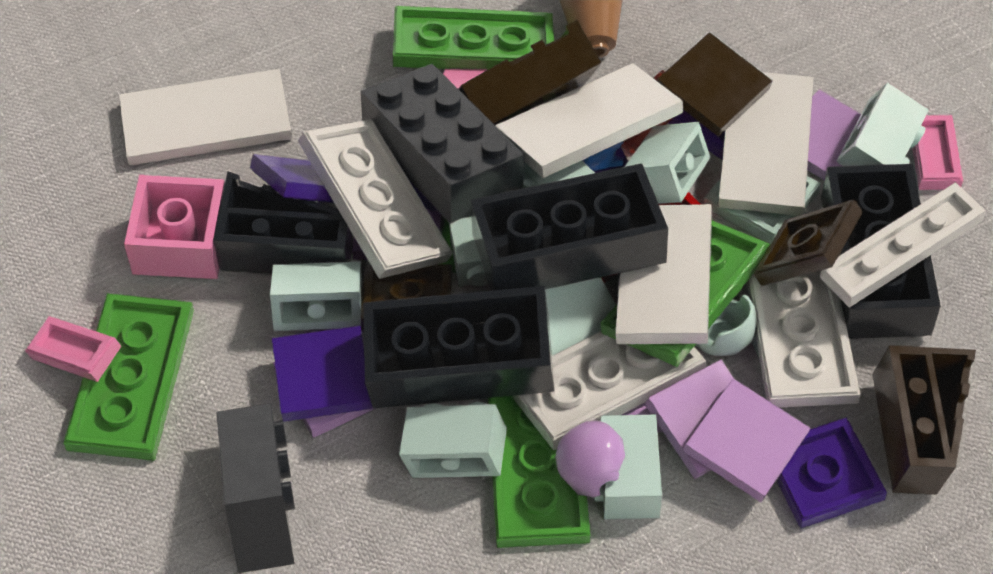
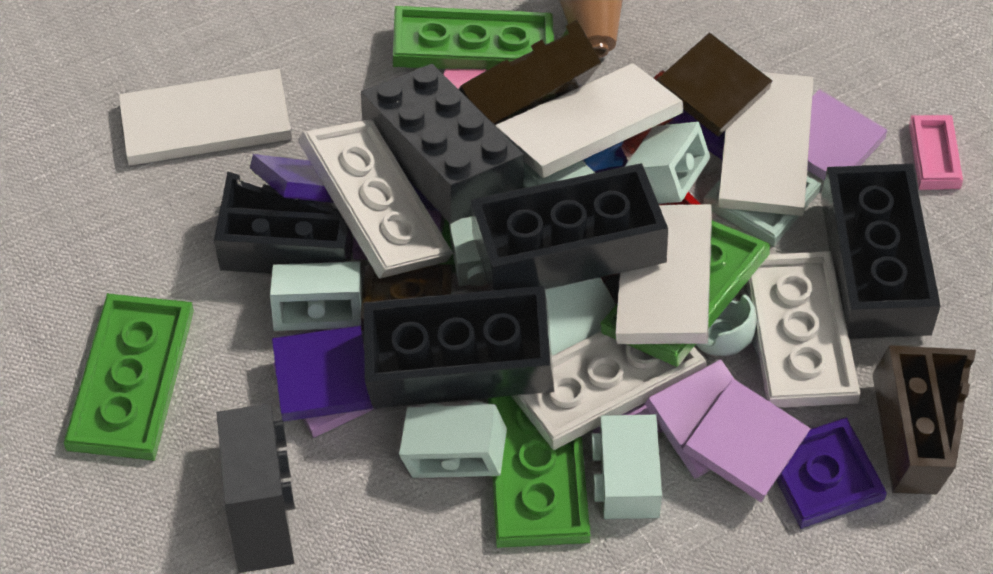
(73, 348): bright pink tile -> none
(174, 227): bright pink brick -> none
(590, 457): lavender hair -> none
(808, 243): dark brown tile -> none
(885, 130): light aqua brick -> none
(902, 244): white plate -> none

